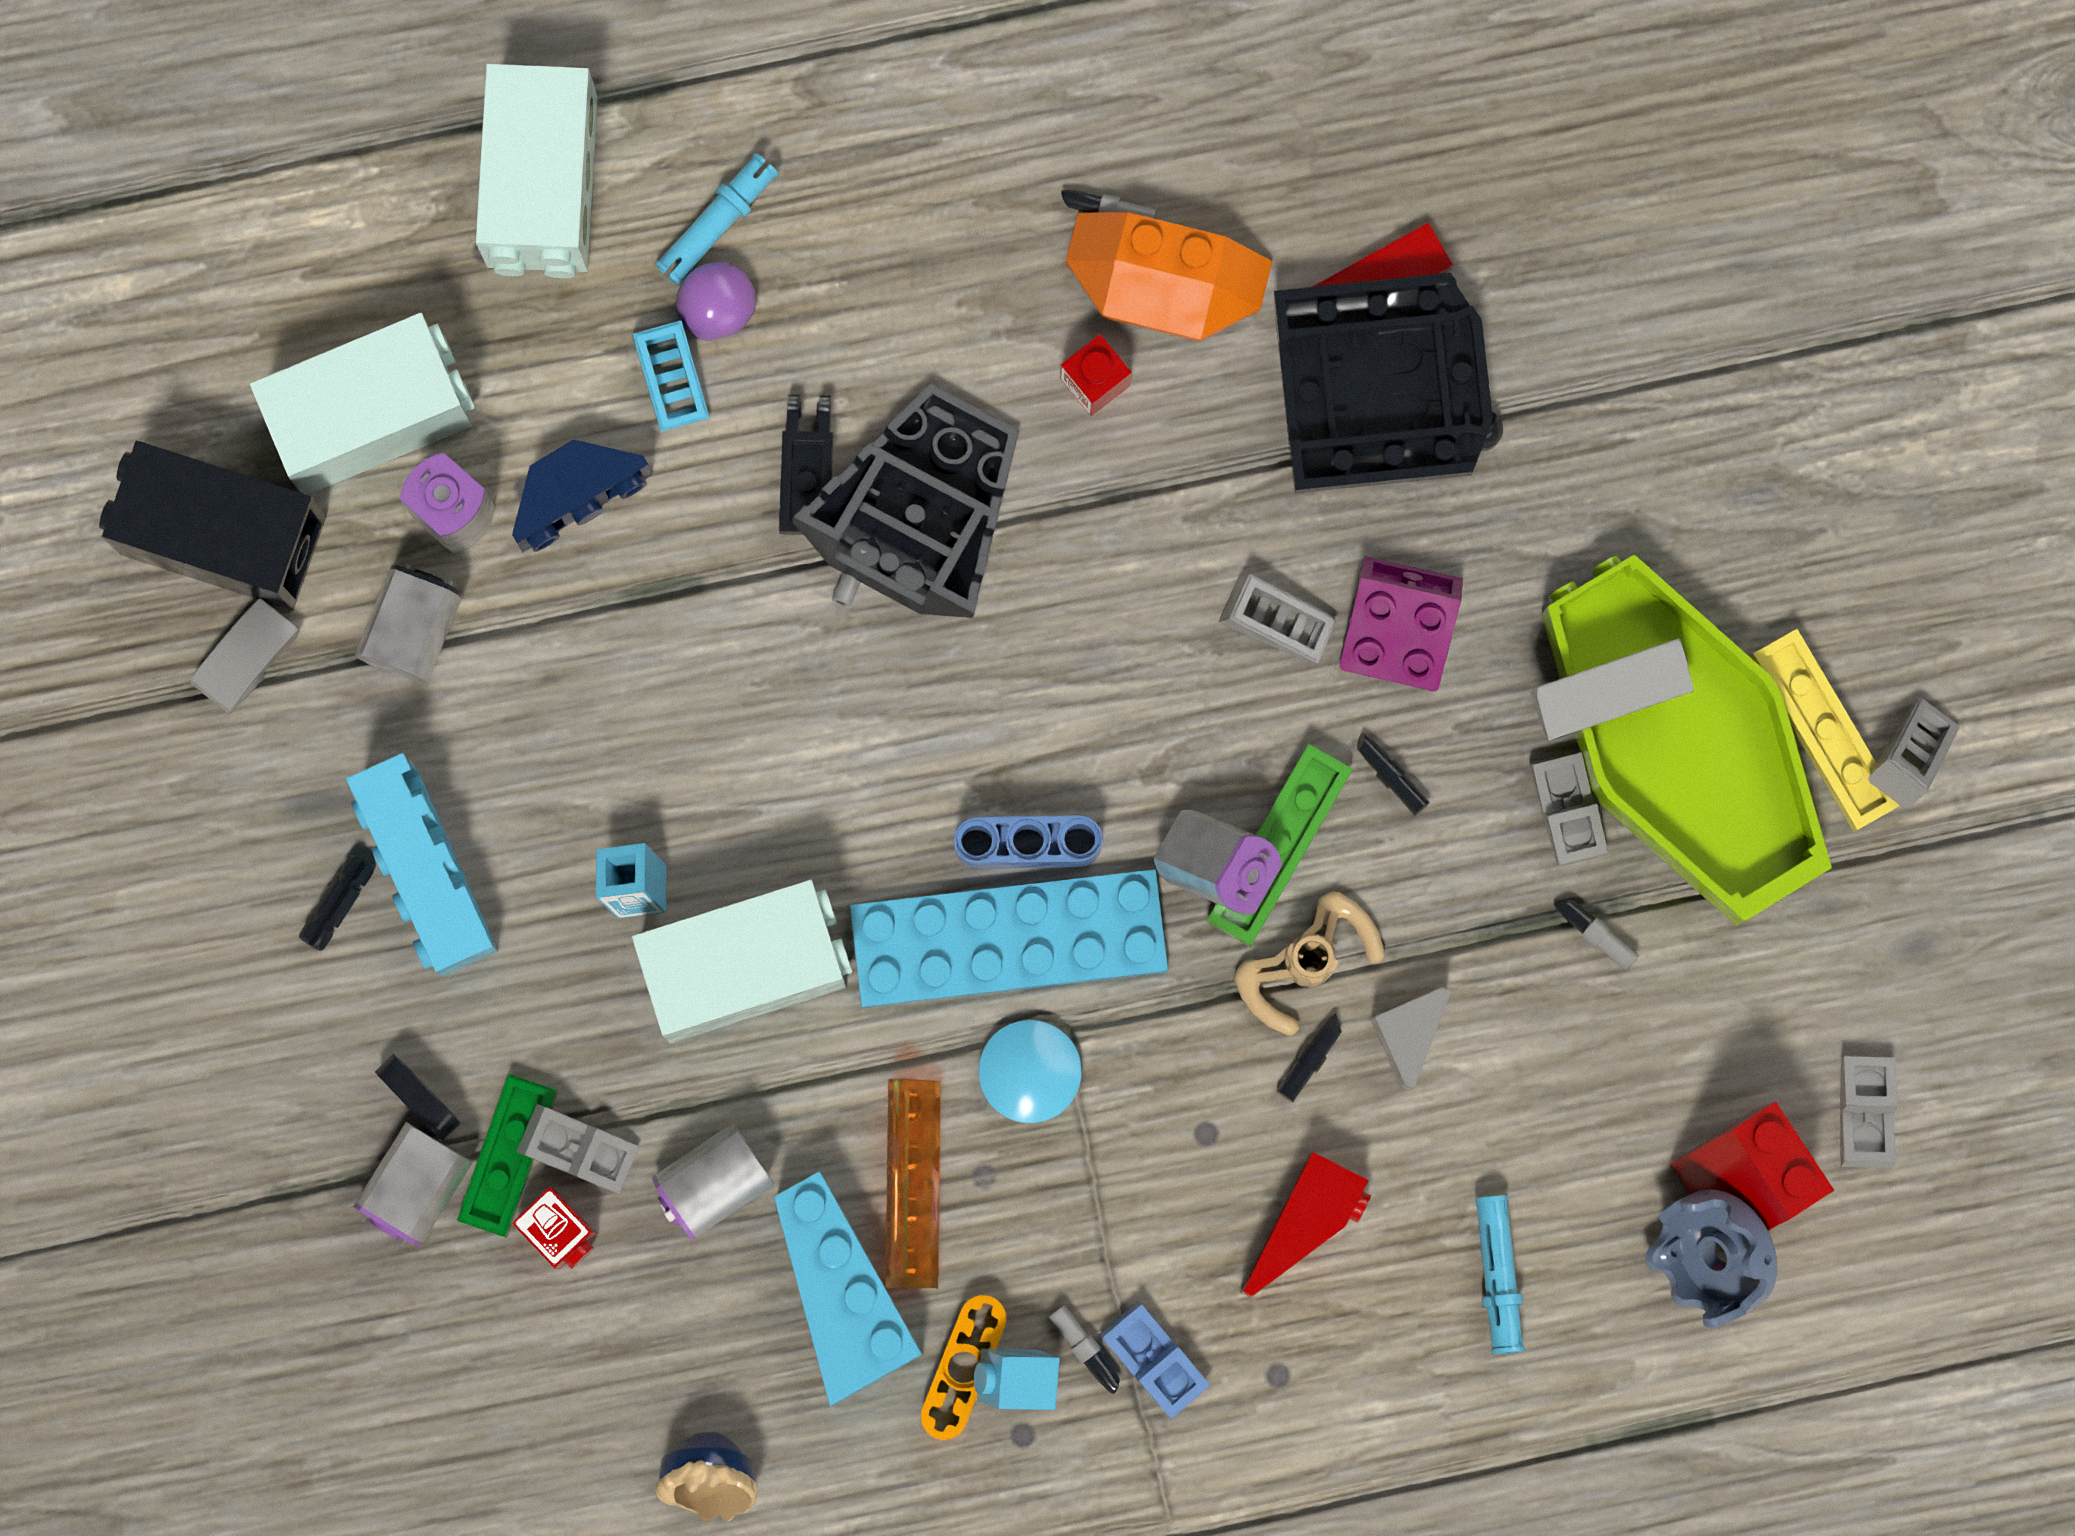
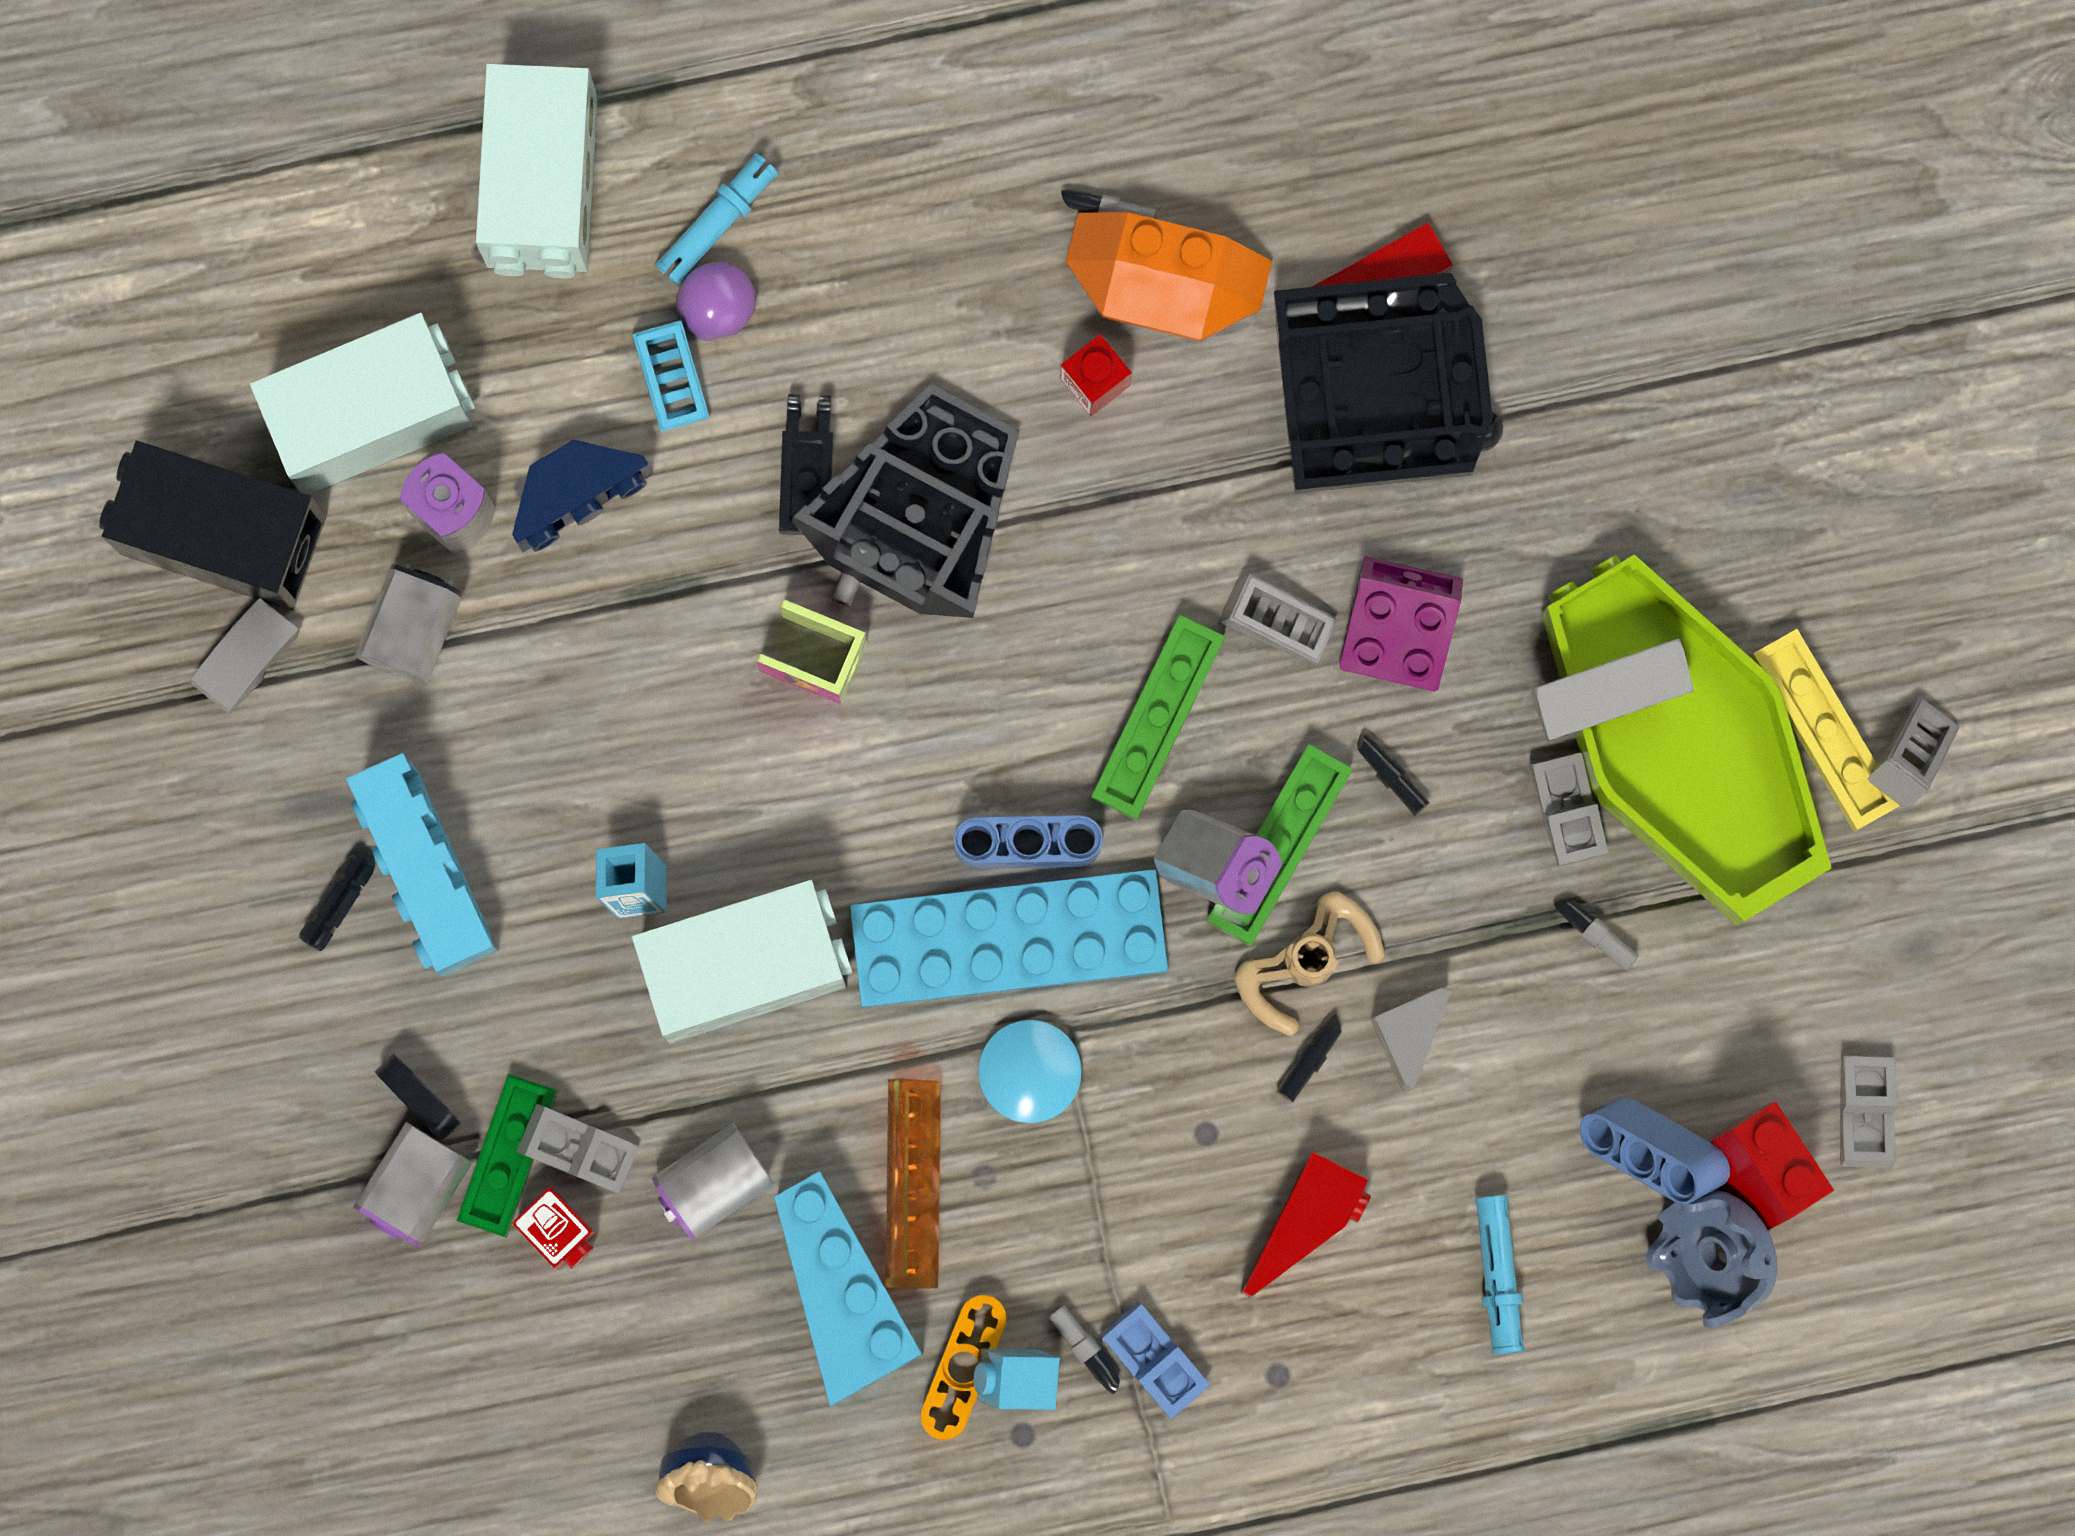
(828, 627): none -> yellowish green piece
(1158, 717): none -> bright green plate
(1654, 1150): none -> medium blue beam

